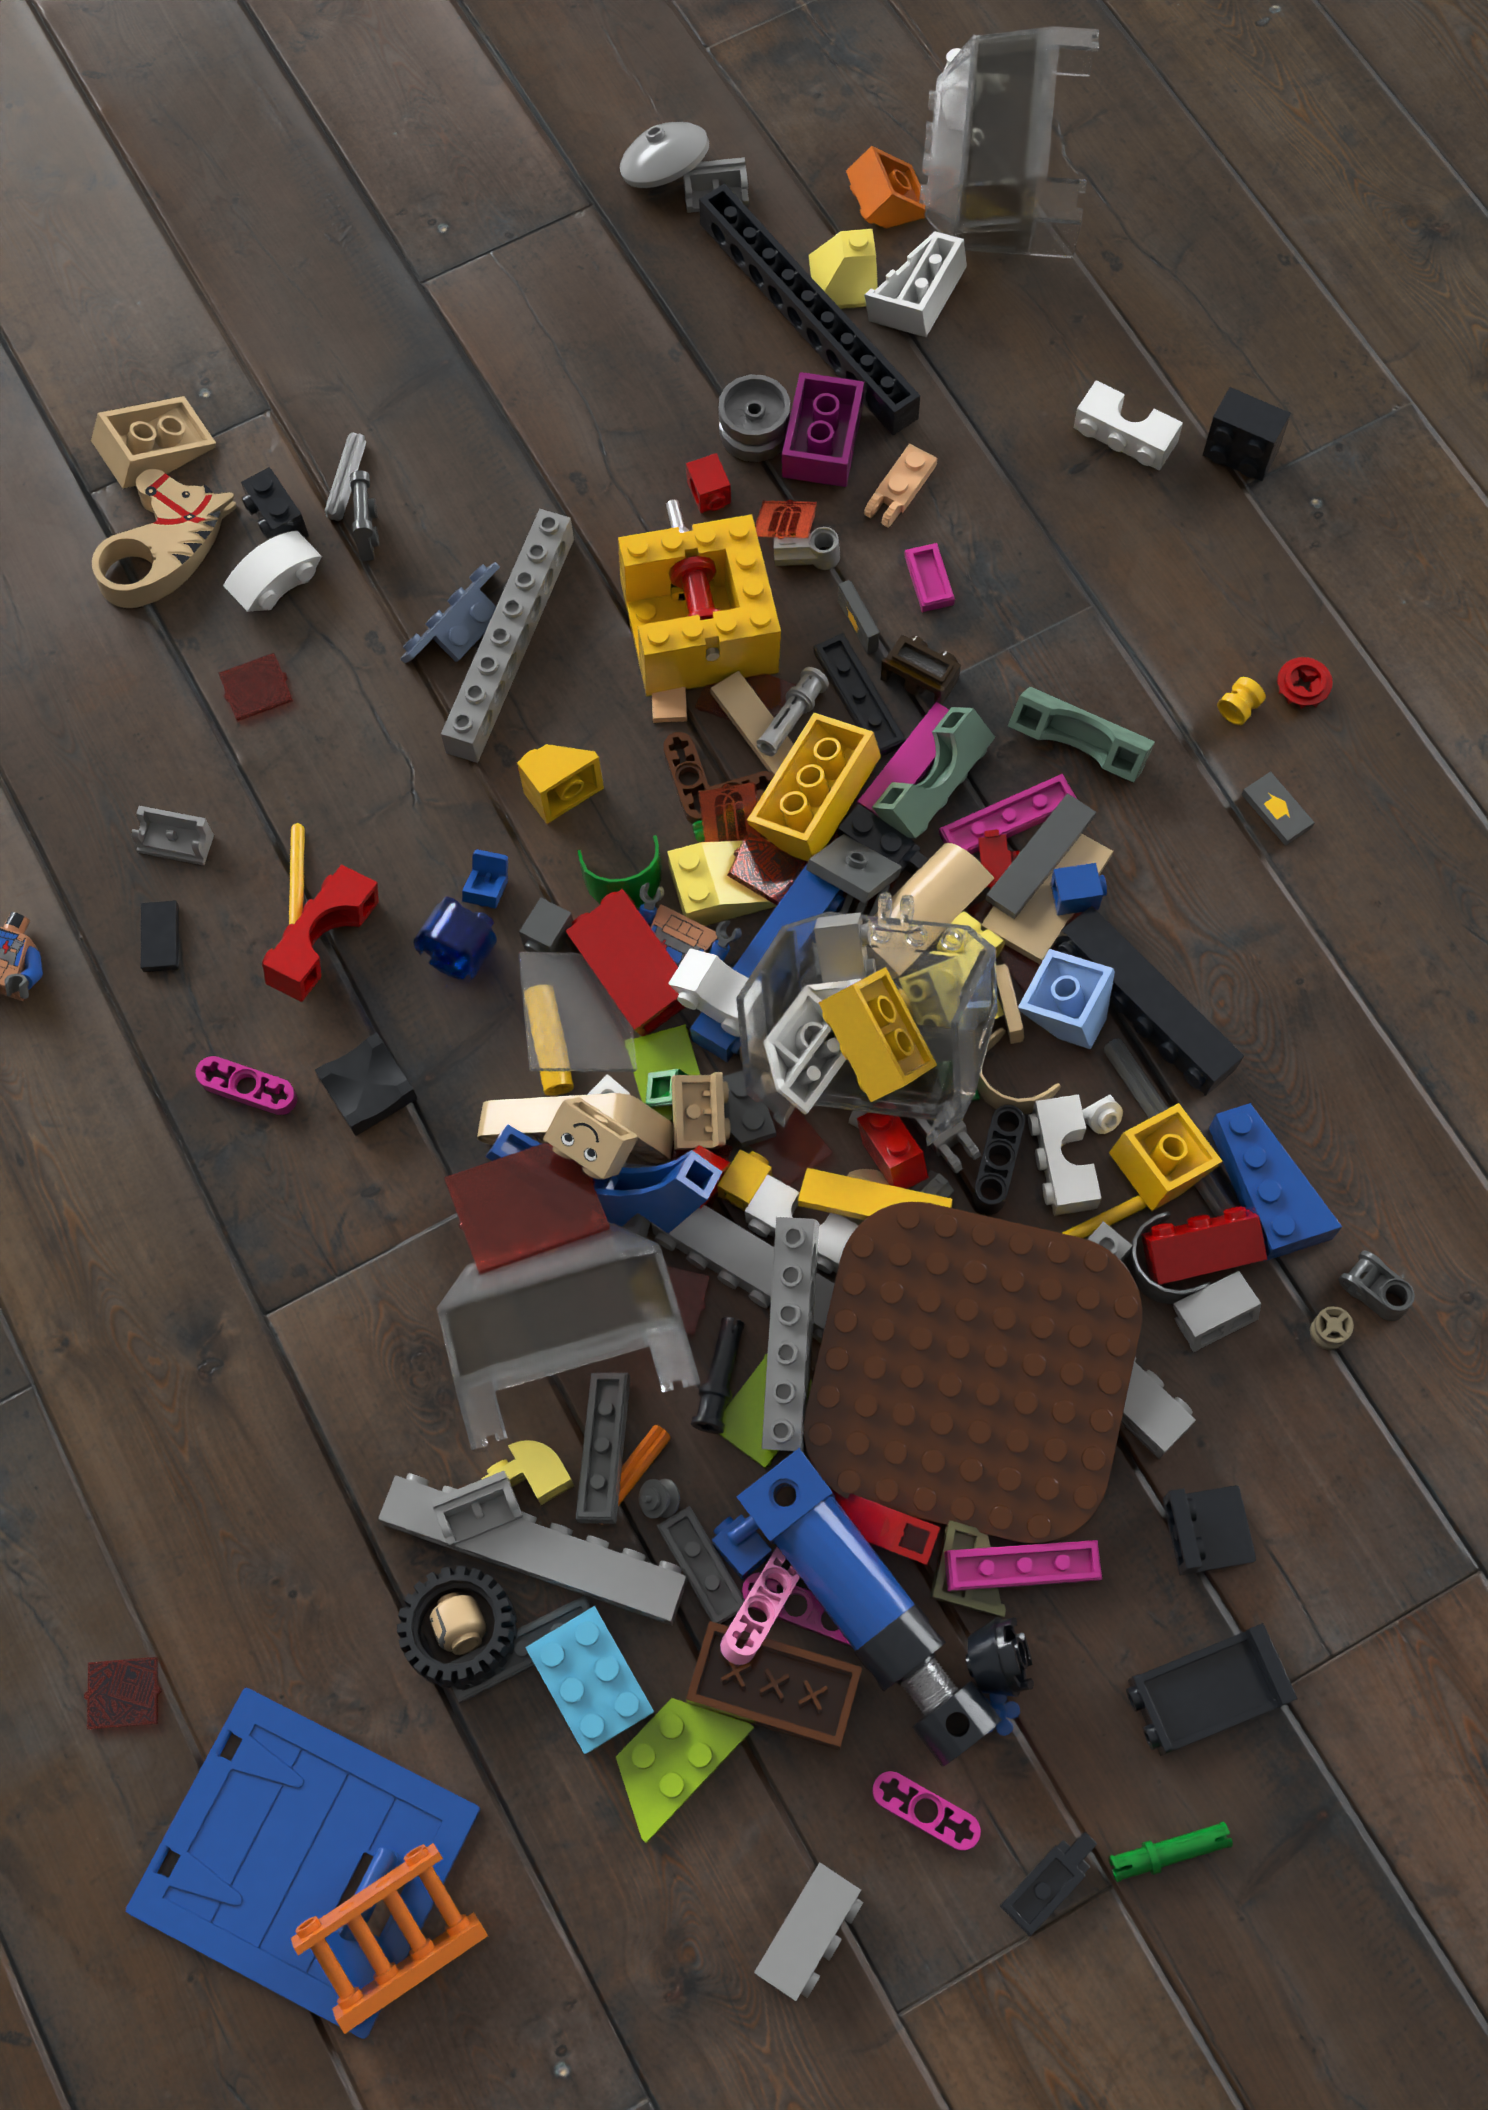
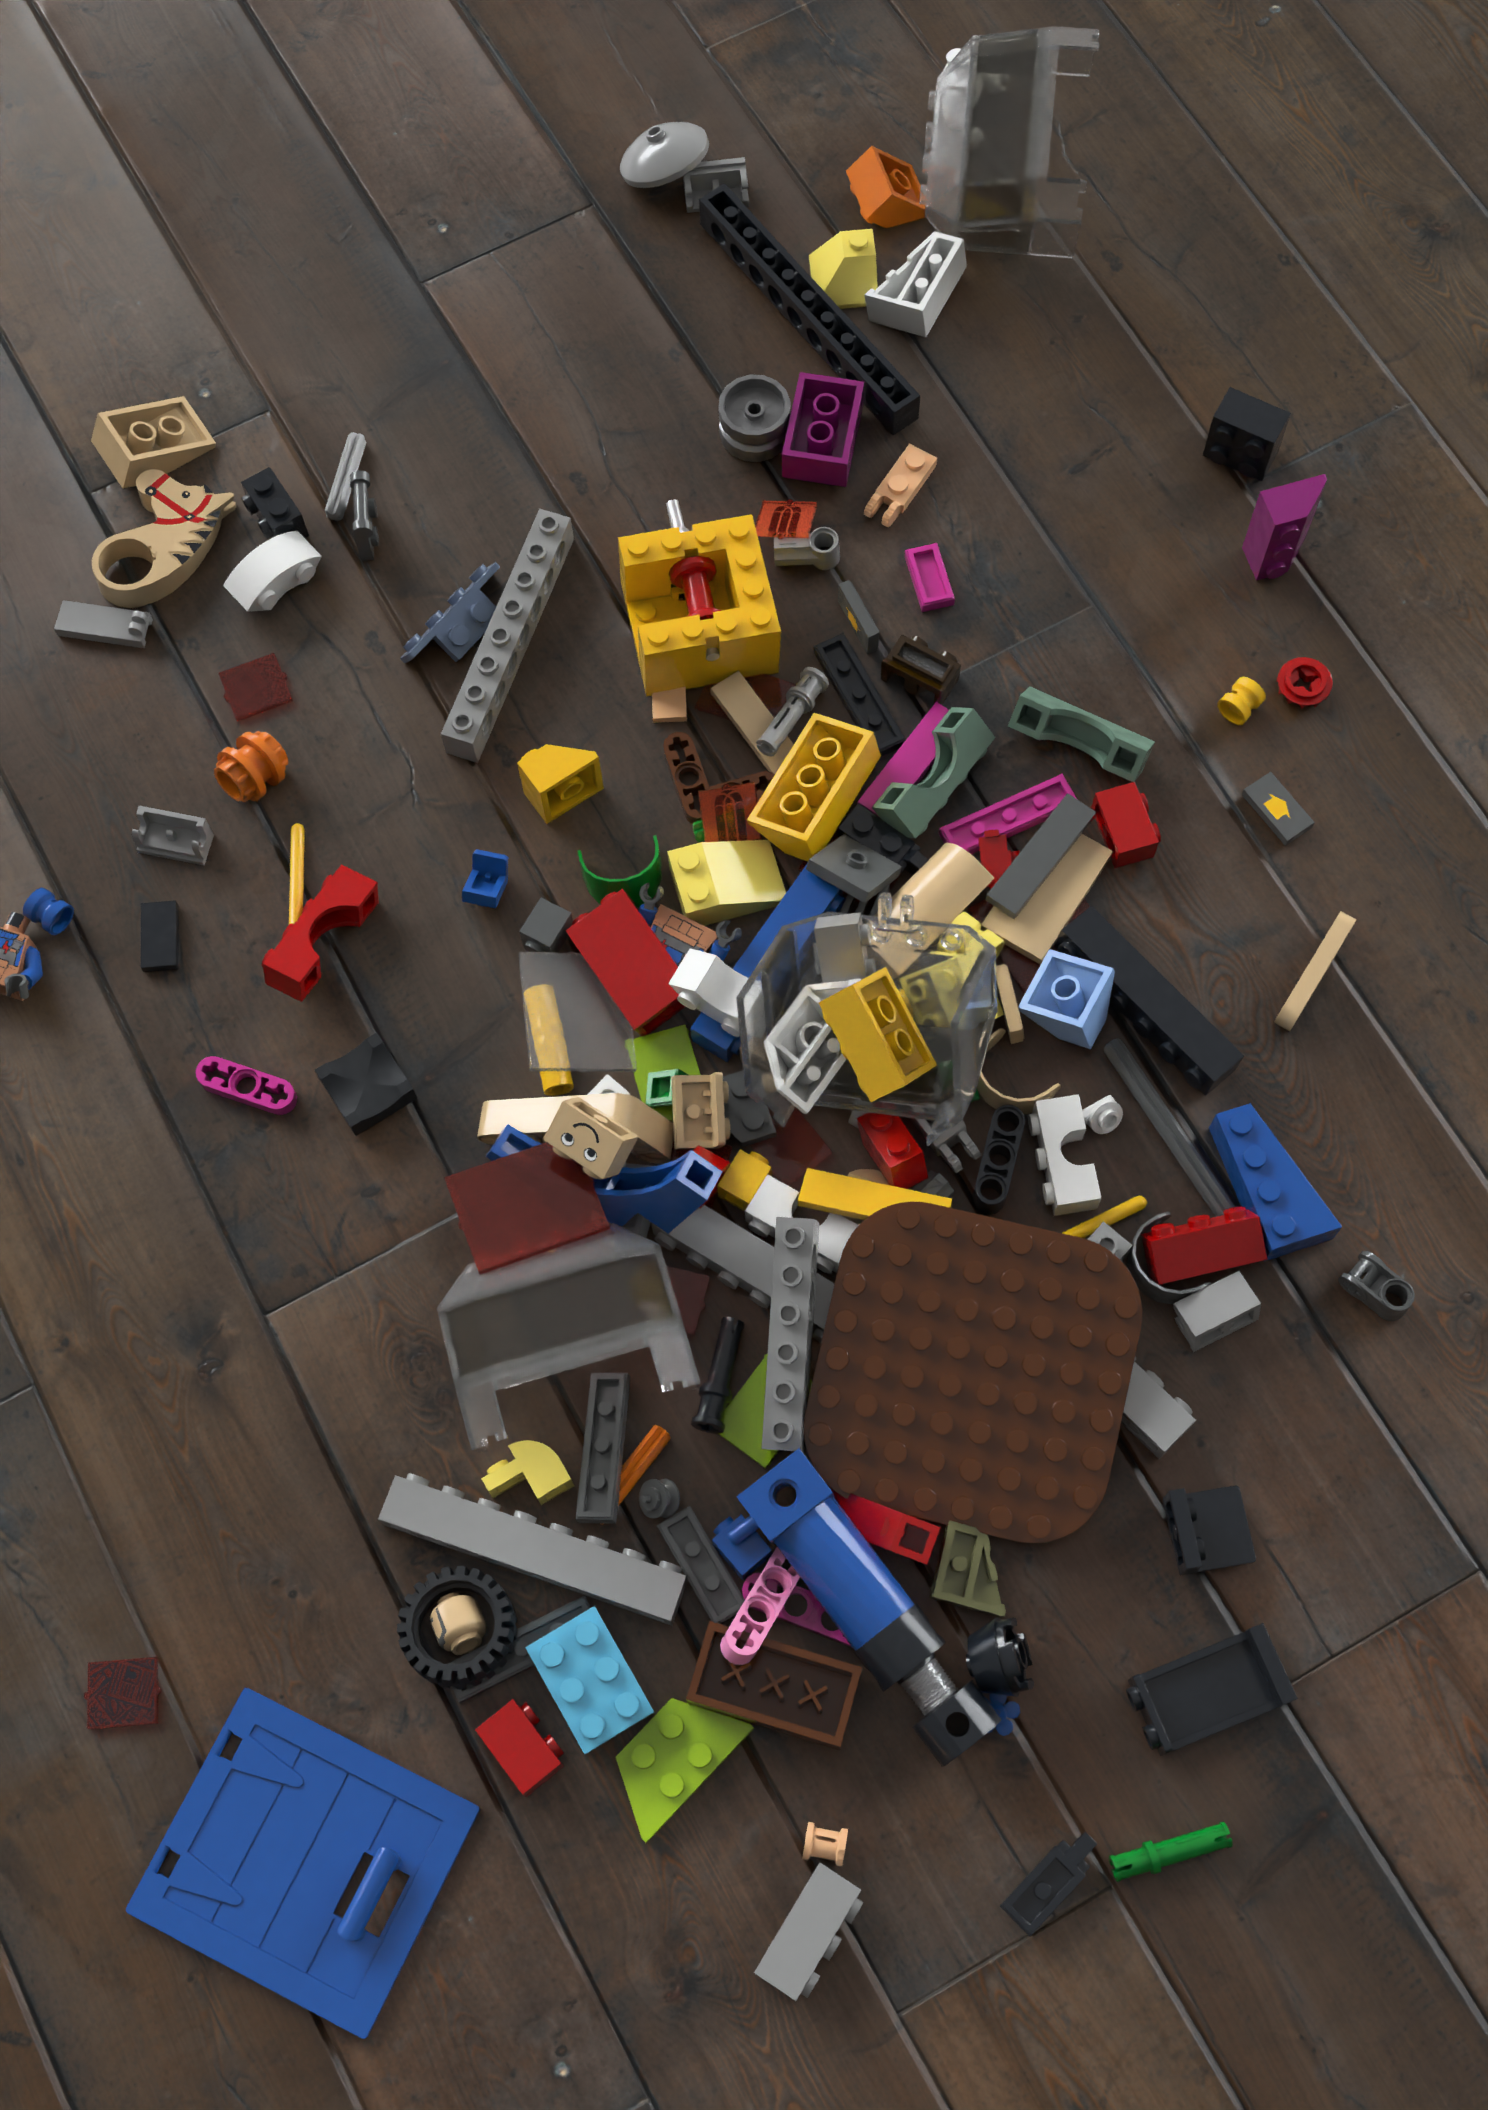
(44, 908): none -> blue wheel
(102, 624): none -> light grey hinge
(246, 770): none -> orange piece
(425, 1956): orange fence -> none
(456, 939): clear blue brick -> none
(476, 1508): light grey hinge -> none
(521, 1747): none -> red brick
(708, 483): red brick -> none
(763, 868): clear red piece -> none
(825, 1844): none -> light nougat bush
(929, 1828): dark pink beam -> none
(1022, 1565): dark pink tile -> none
(1077, 888): blue brick -> none
(1126, 824): none -> red brick
(1146, 441): white arch -> none
(1164, 1156): yellow slope -> none
(1281, 525): none -> magenta slope
(1315, 971): none -> tan beam
(1336, 1321): dark tan wheel -> none

